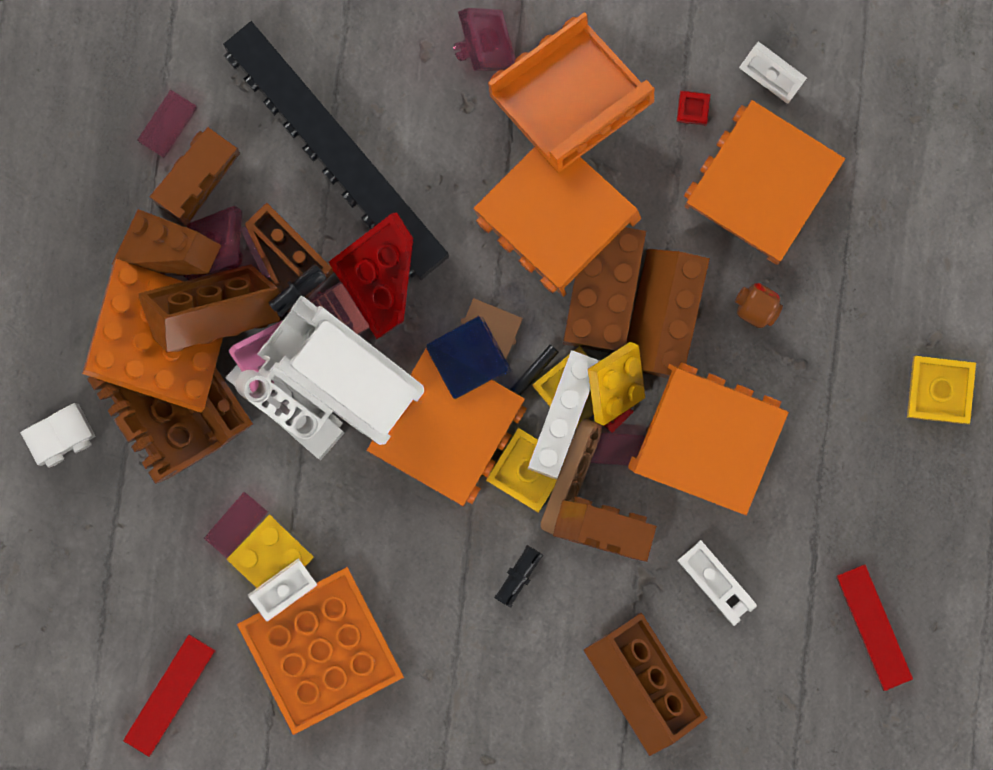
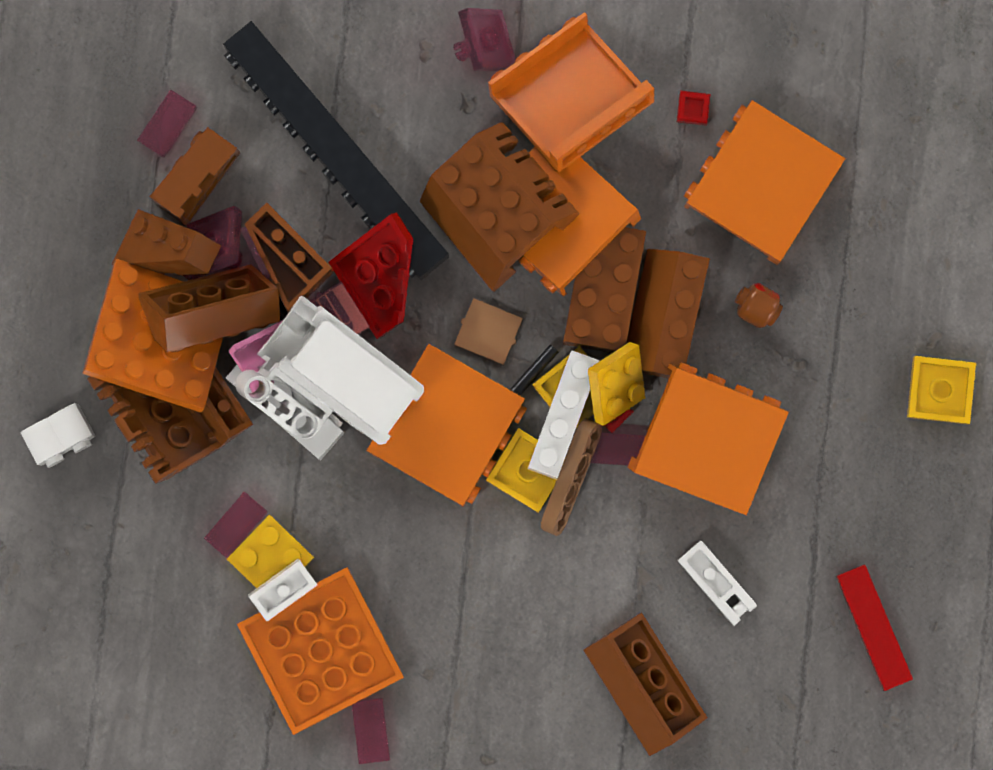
(169, 695): red tile -> none
(300, 287): black axle -> none
(370, 731): none -> clear pink tile
(468, 357): clear blue bracket -> none
(494, 203): none -> dark orange slope
(518, 576): black pin -> none
(605, 529): dark orange wedge -> none
(773, 72): white plate -> none

